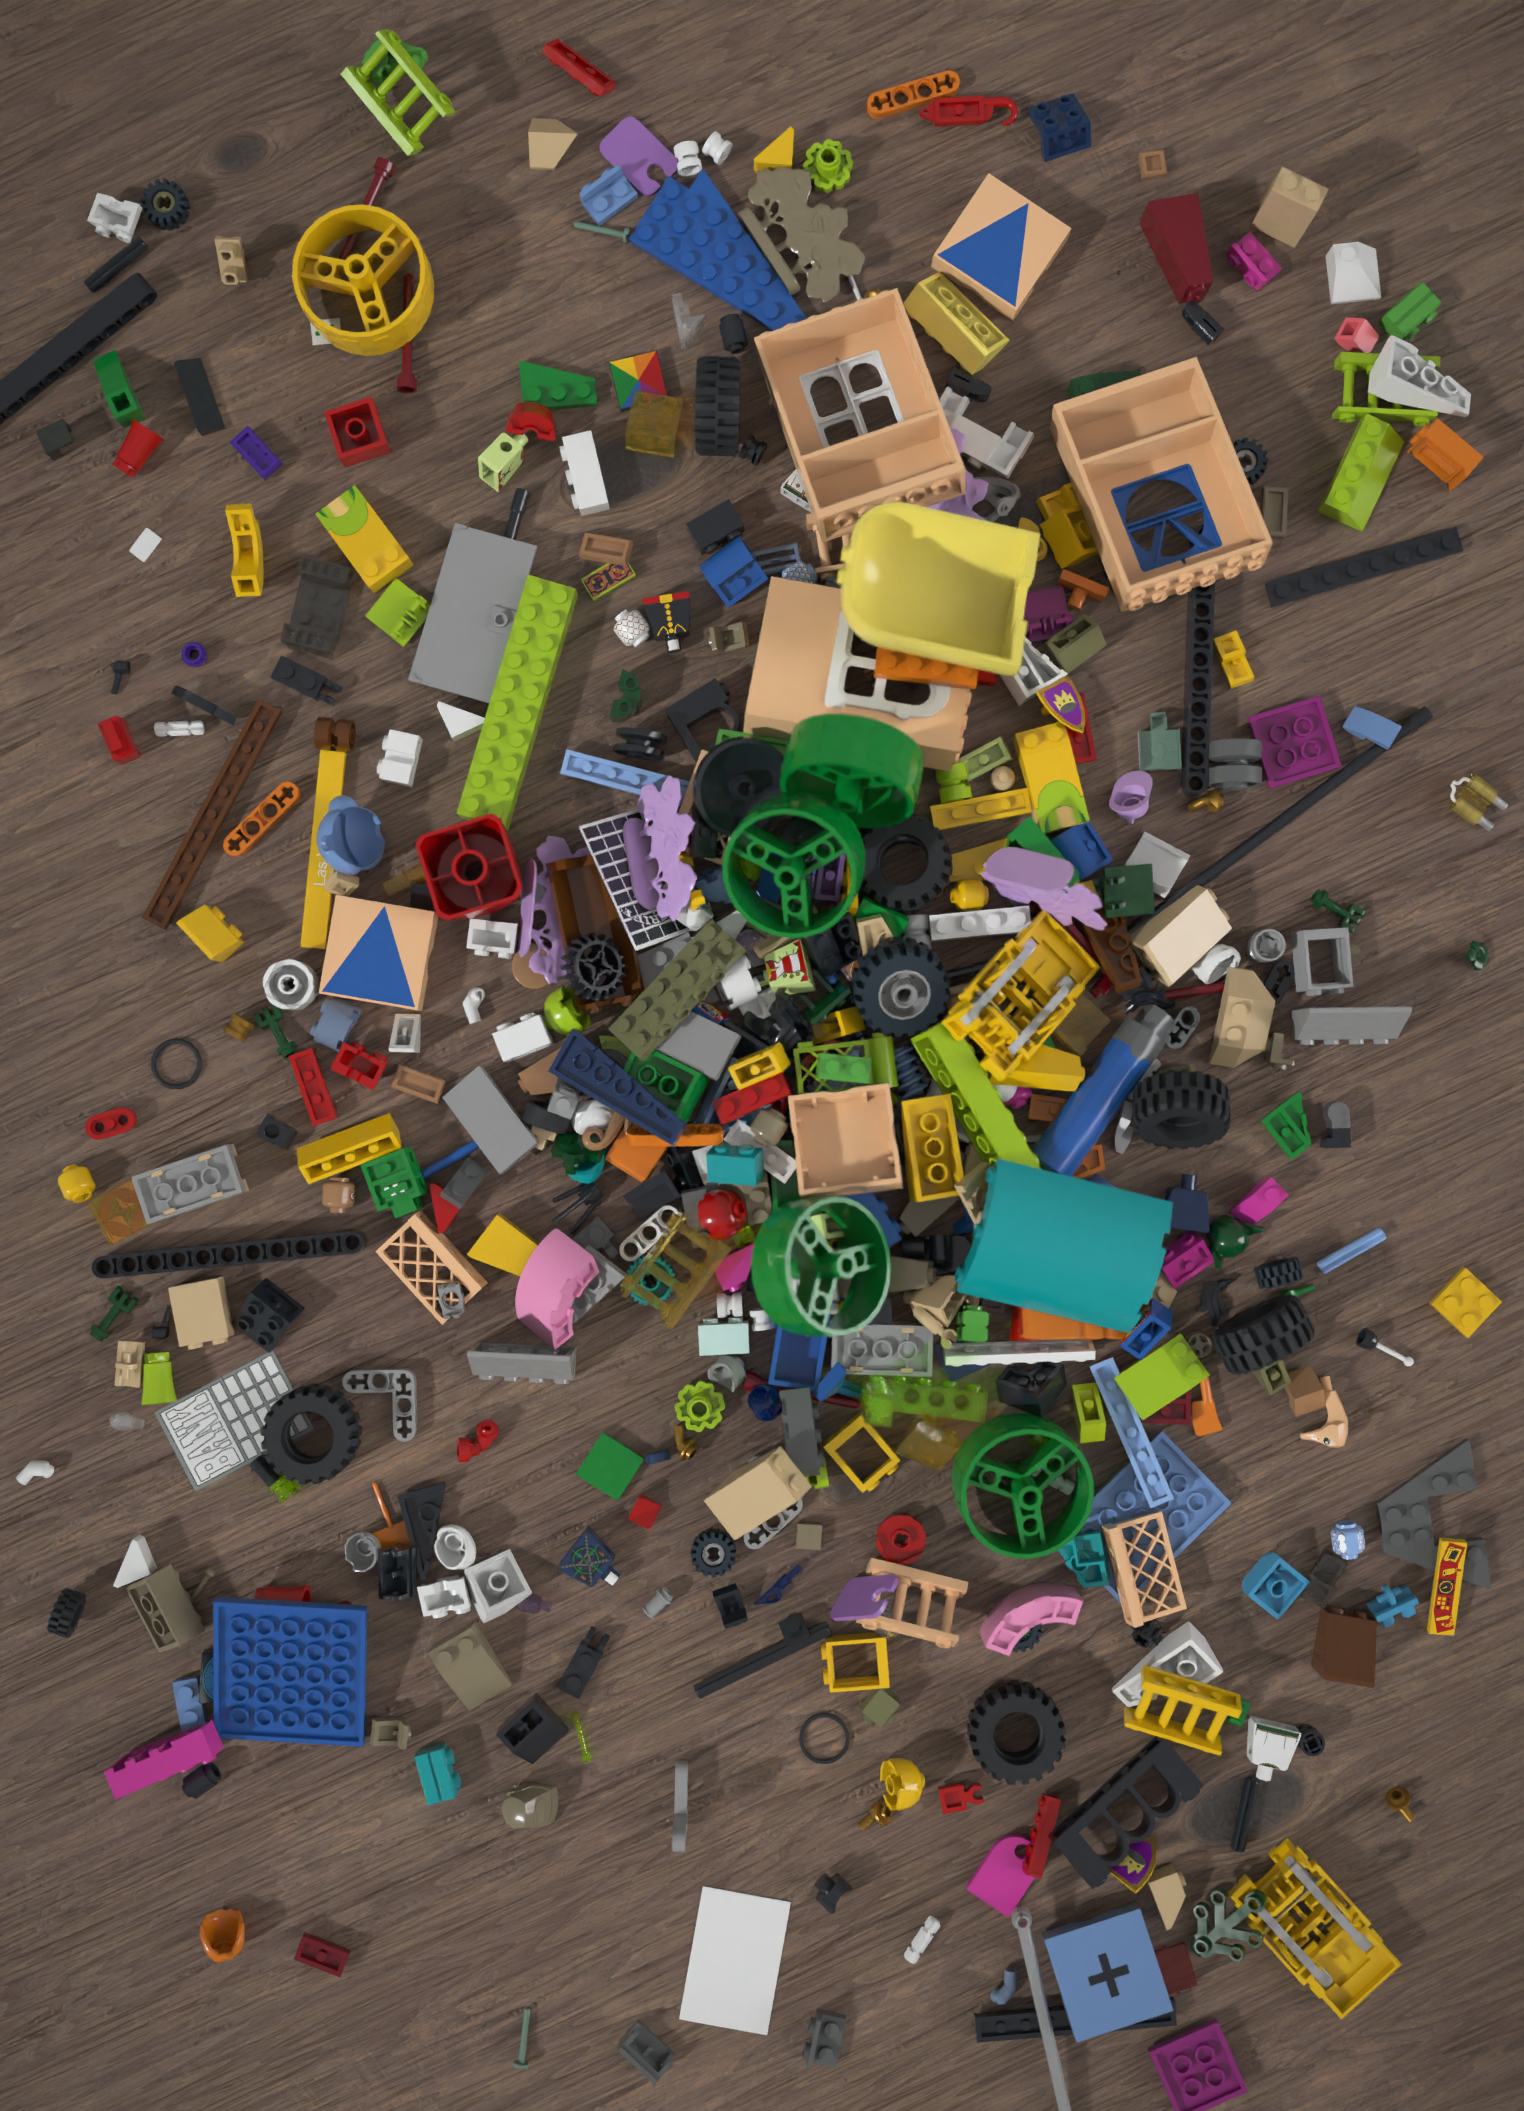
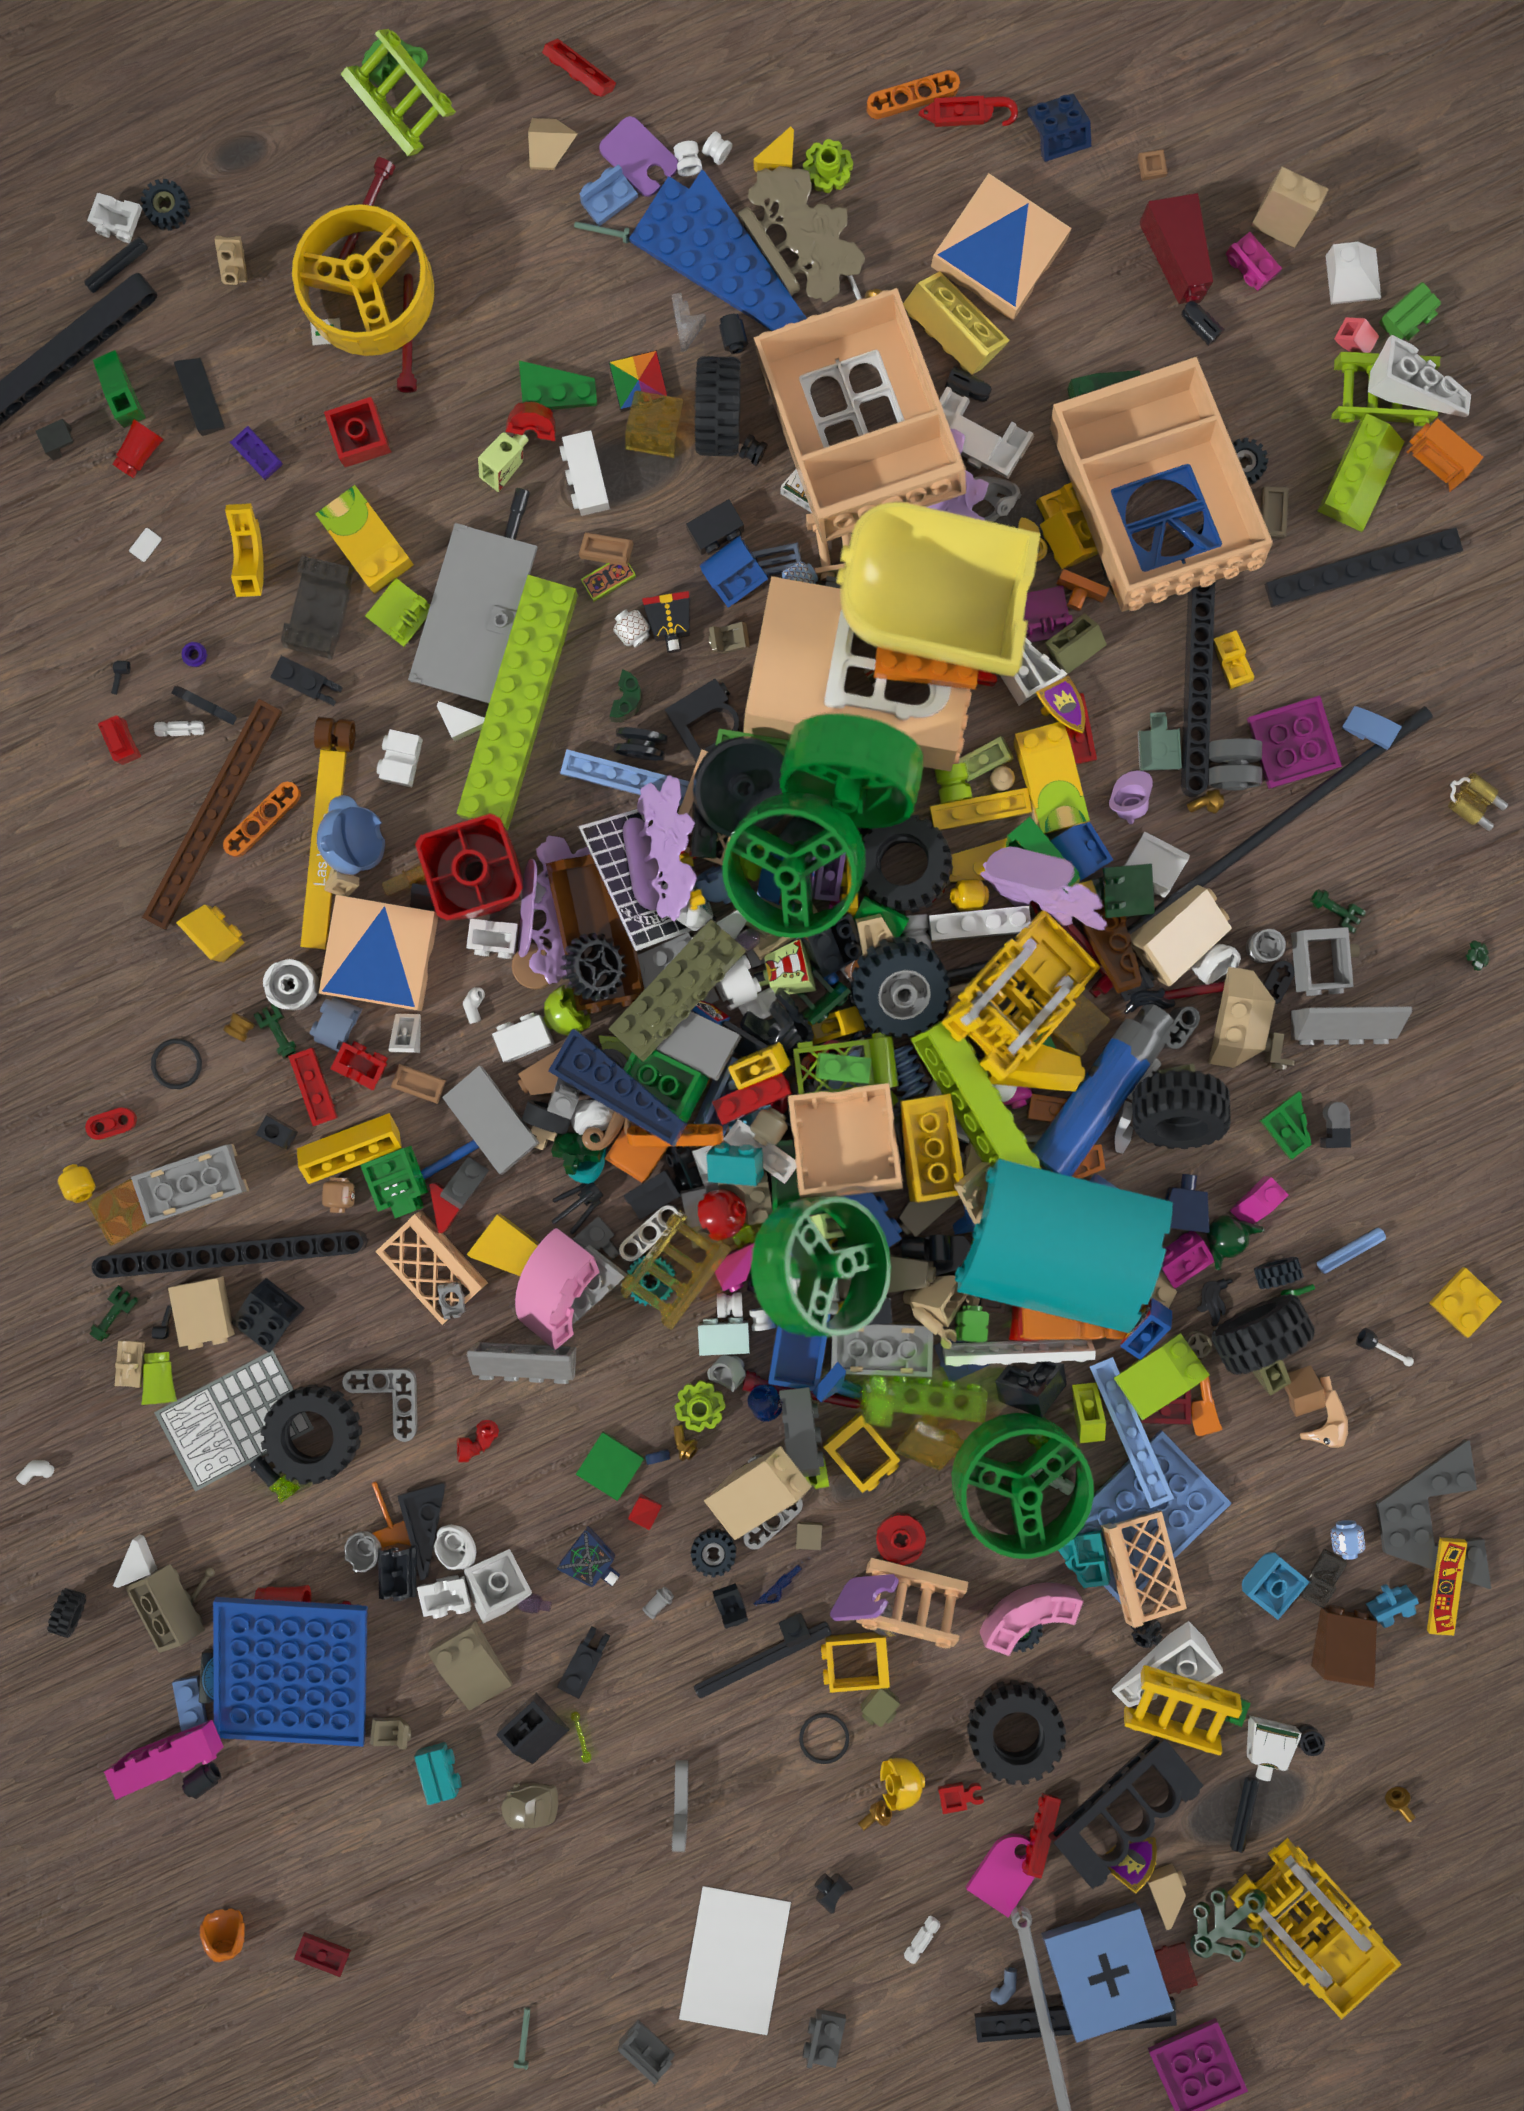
(126, 1421): clear cylinder -> none

